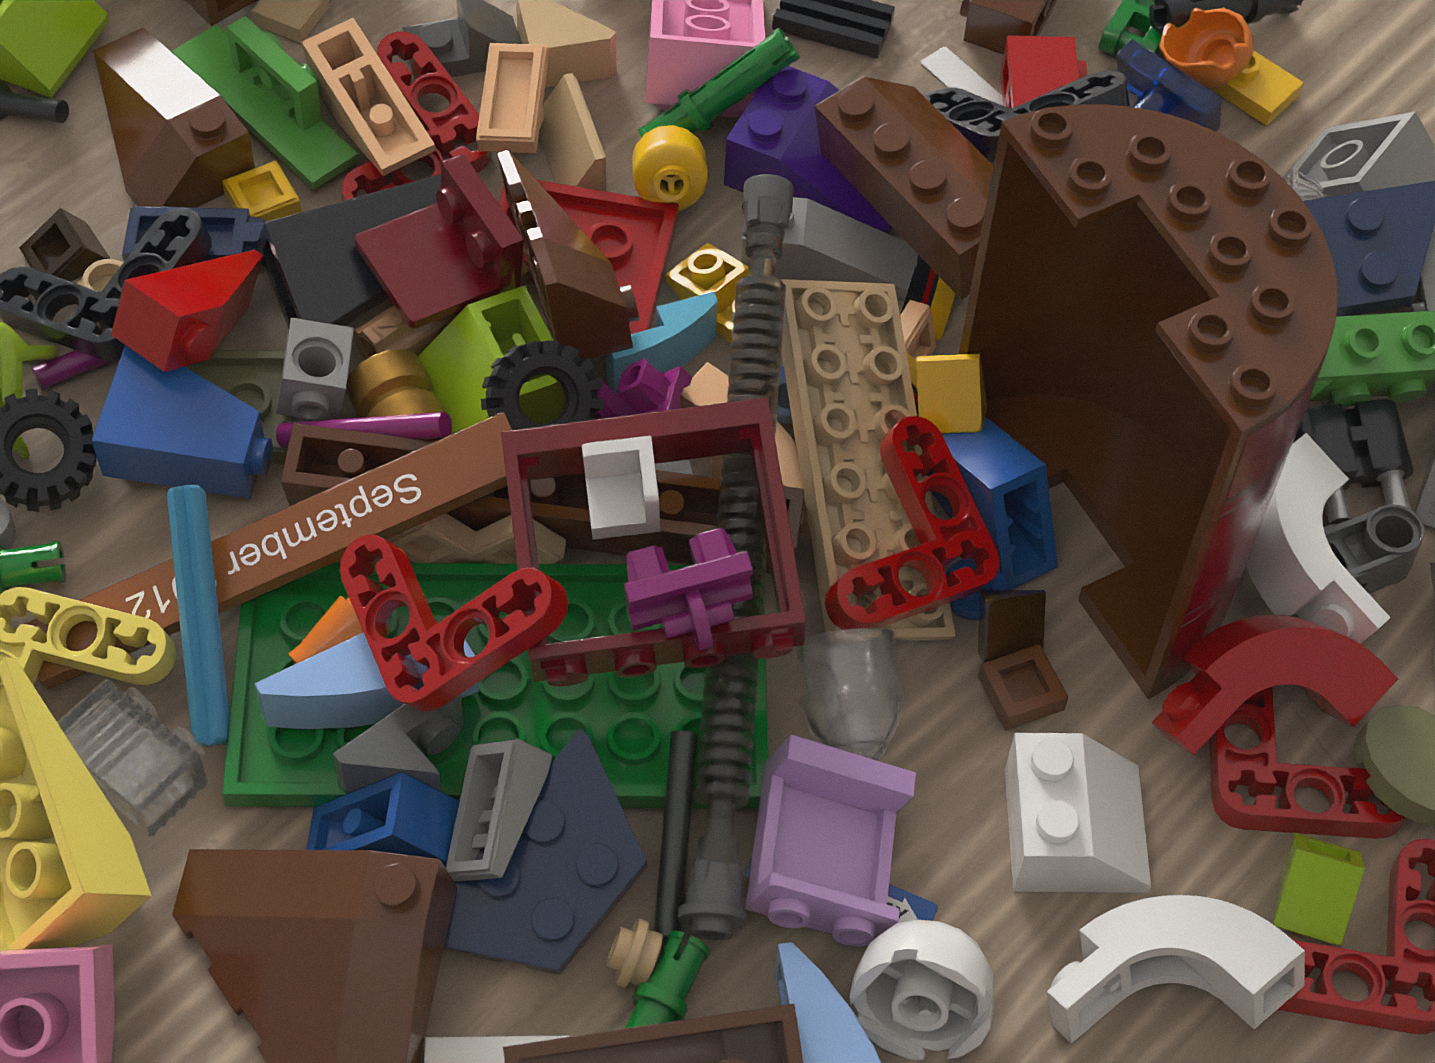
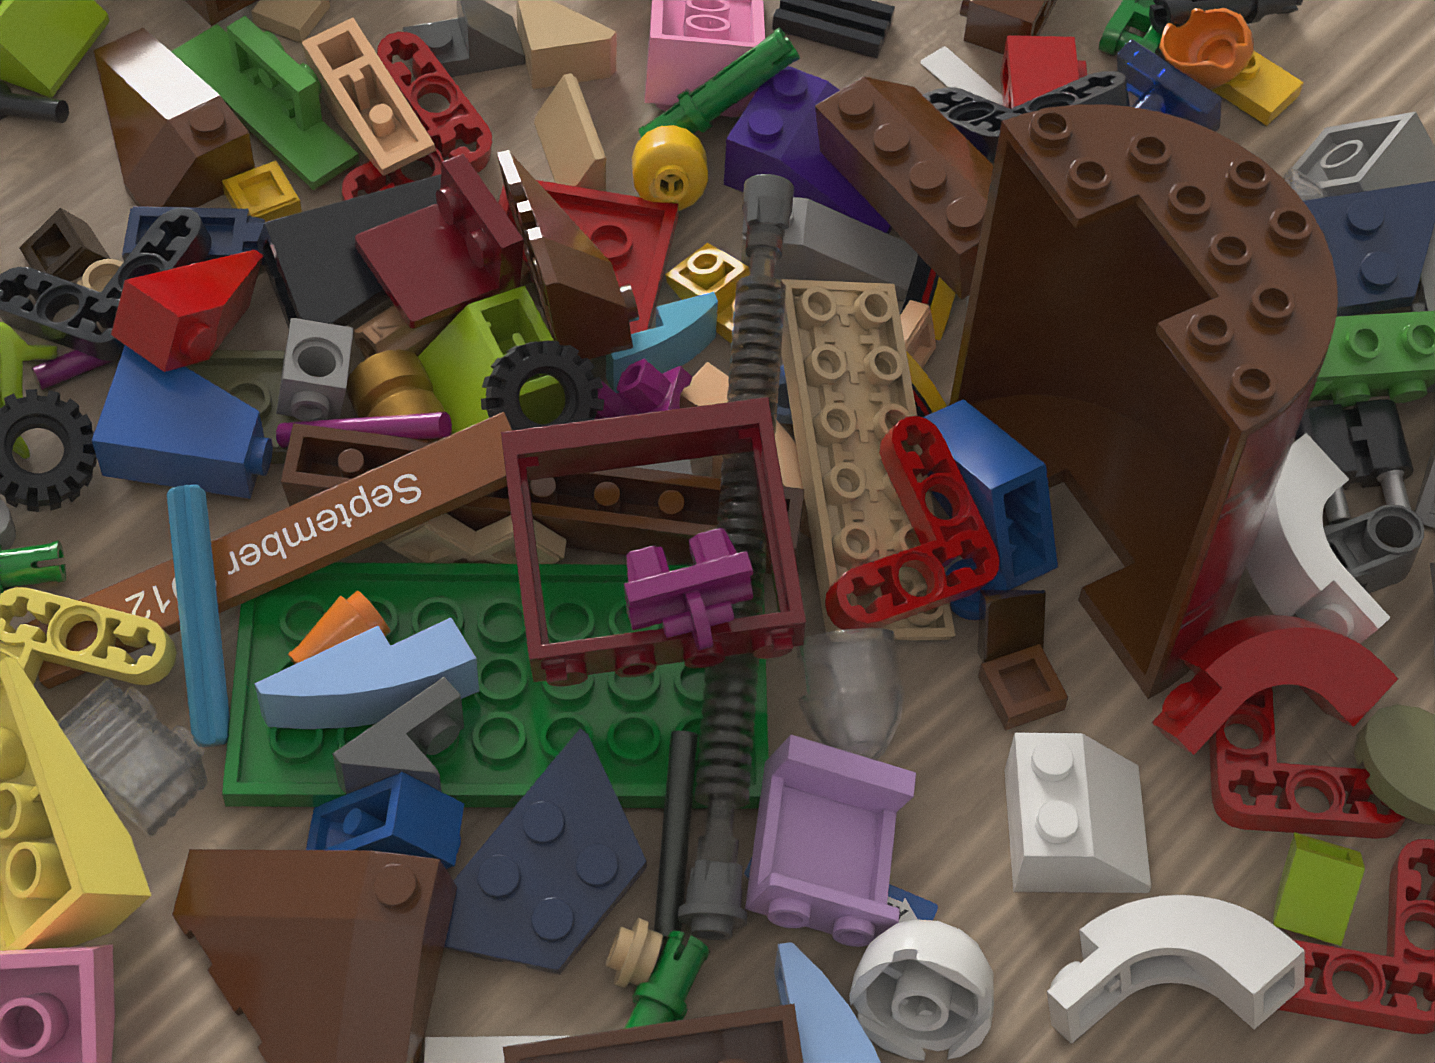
(442, 643): red beam -> none
(495, 806): light grey slope -> none
(513, 98): light nougat tile -> none
(621, 487): white panel -> none
(952, 392): yellow slope -> none

